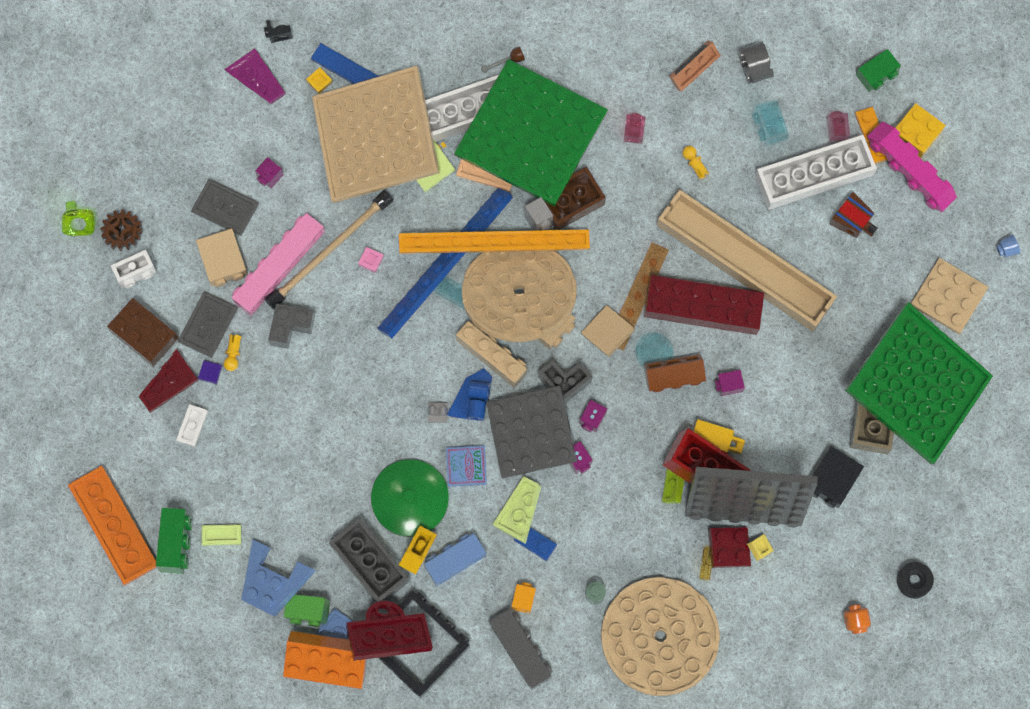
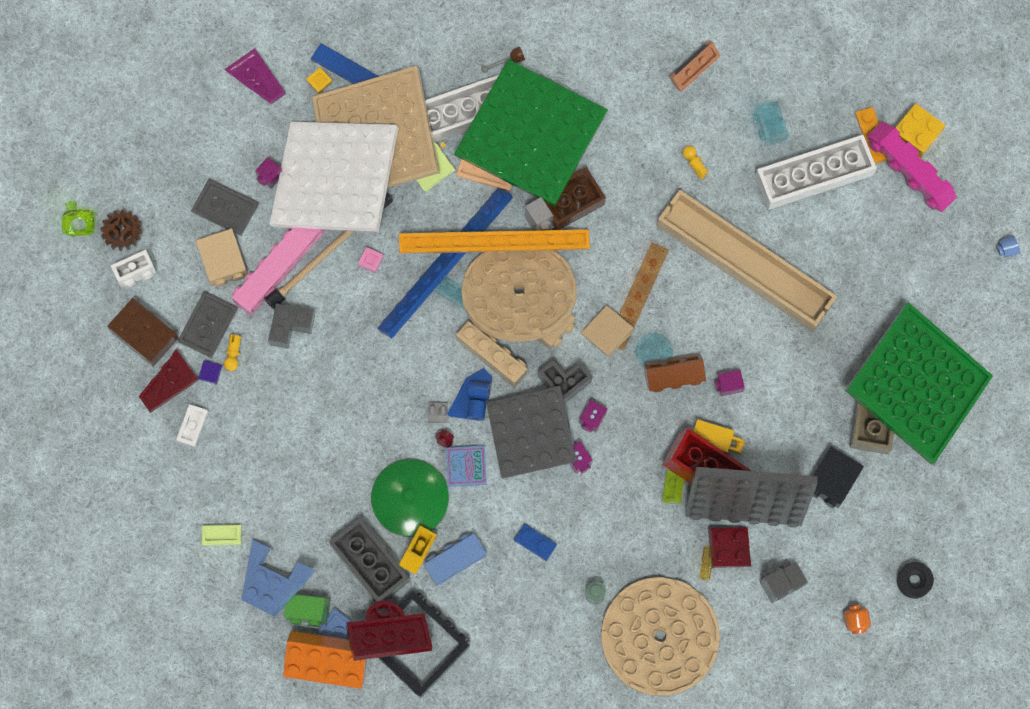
(113, 525): orange plate -> none
(173, 541): green brick -> none
(279, 33): black bracket -> none
(334, 176): none -> white plate
(444, 438): none -> dark red plate
(519, 510): yellowish green wing -> none
(520, 649): dark grey brick -> none
(523, 598): light orange brick -> none
(634, 128): clear pink brick -> none
(704, 305): dark red brick -> none
(756, 62): dark grey brick -> none
(760, 547): light yellow plate -> none
(783, 581): none -> dark grey brick
(838, 126): clear pink brick -> none
(854, 217): torso -> none
(878, 71): green brick -> none
(949, 296): tan plate -> none

